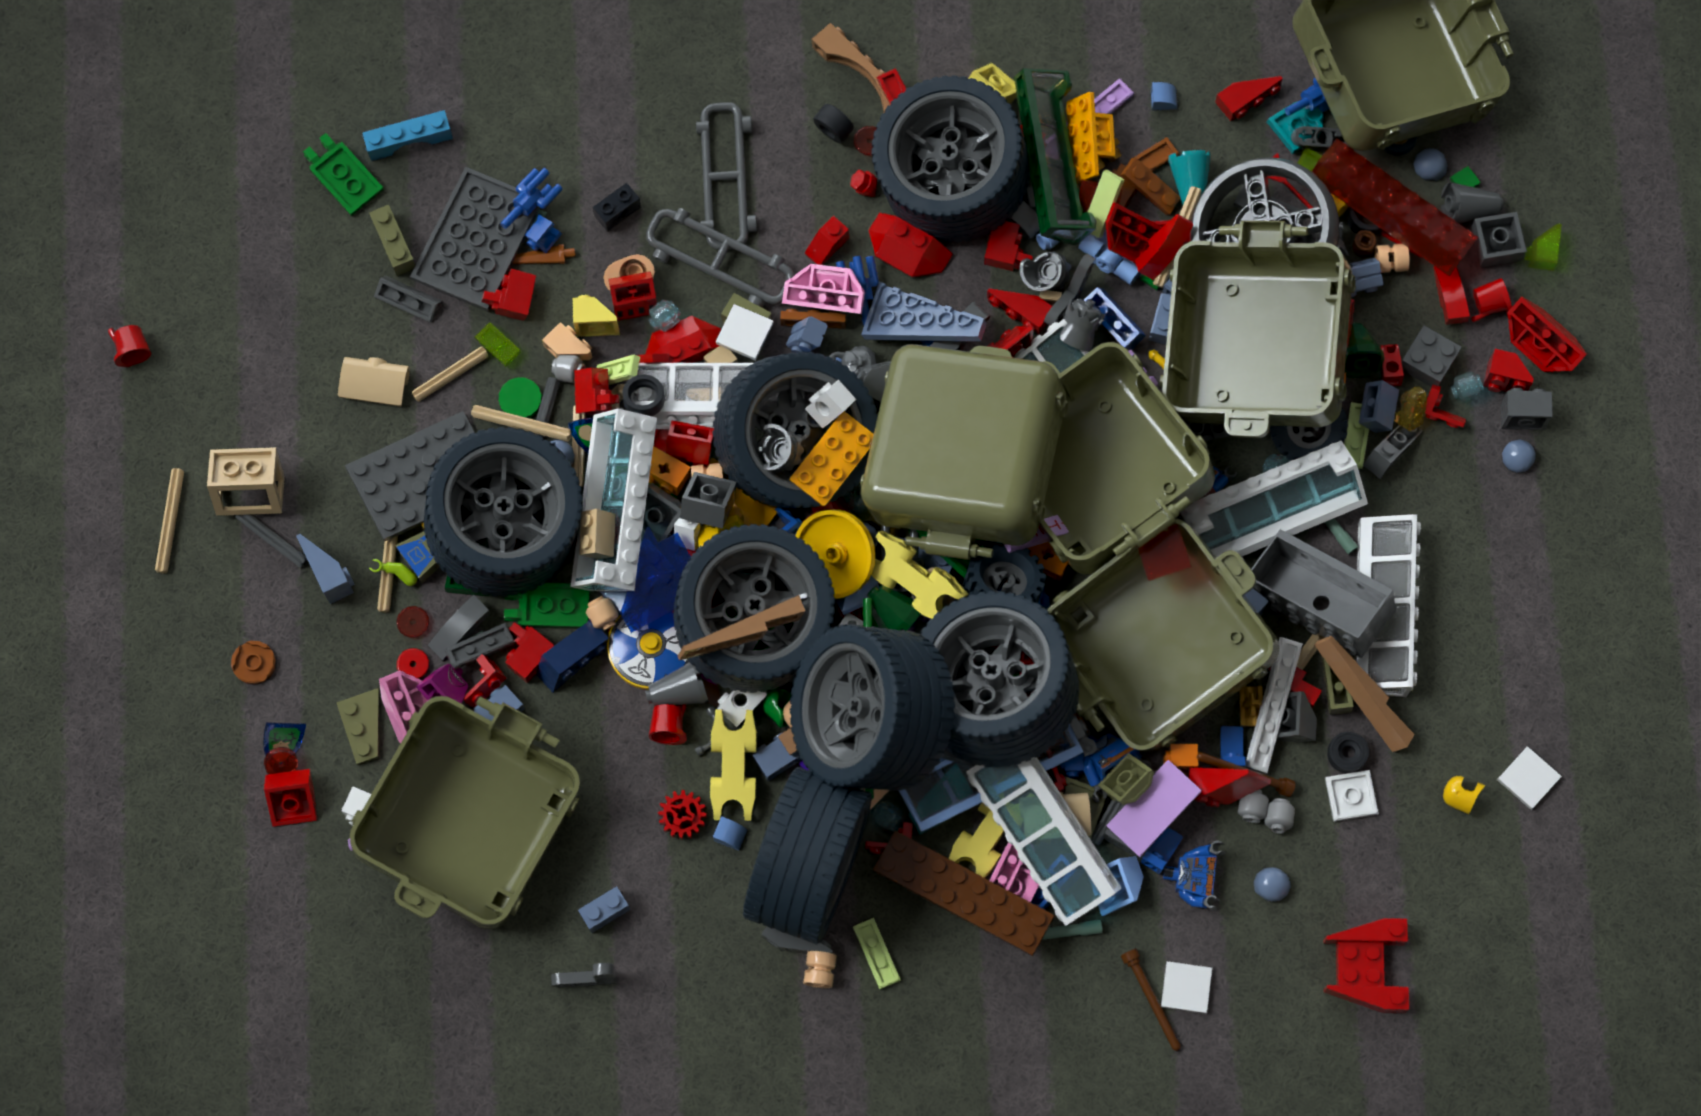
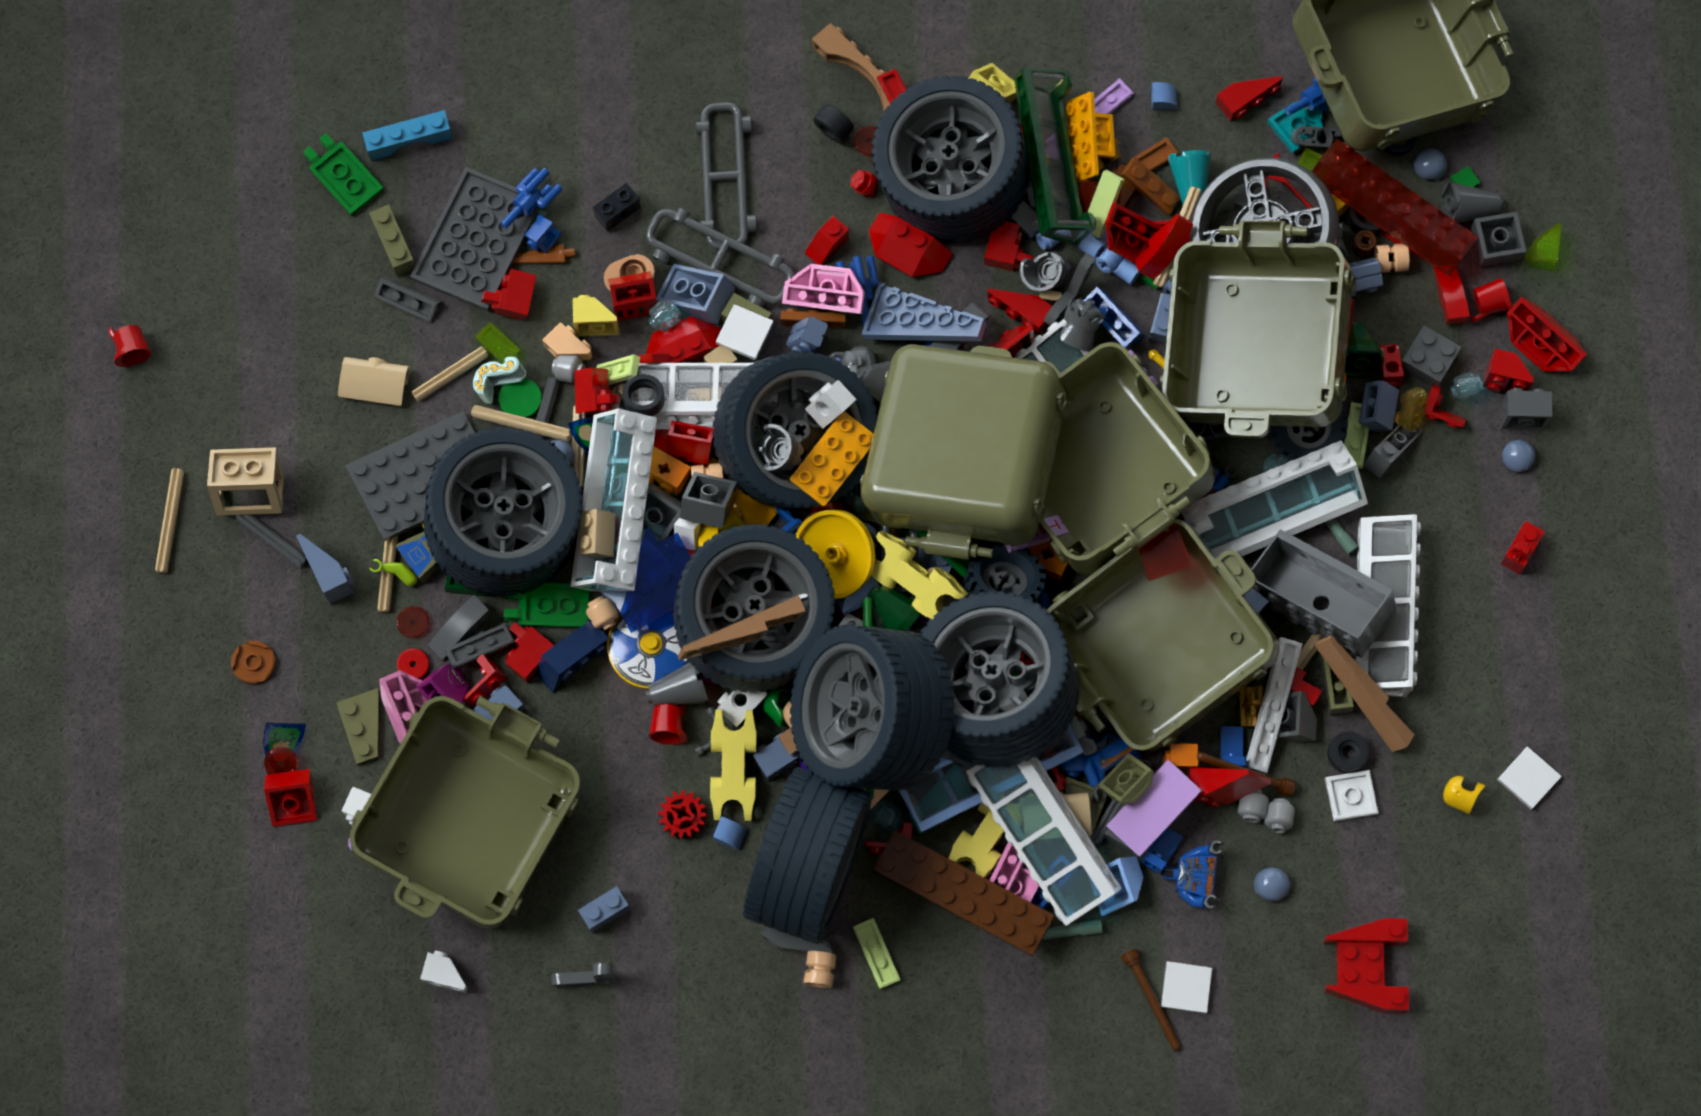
(442, 972): none -> white slope
(496, 374): none -> light aqua animal
(697, 292): none -> sand blue slope
(1522, 547): none -> red hinge

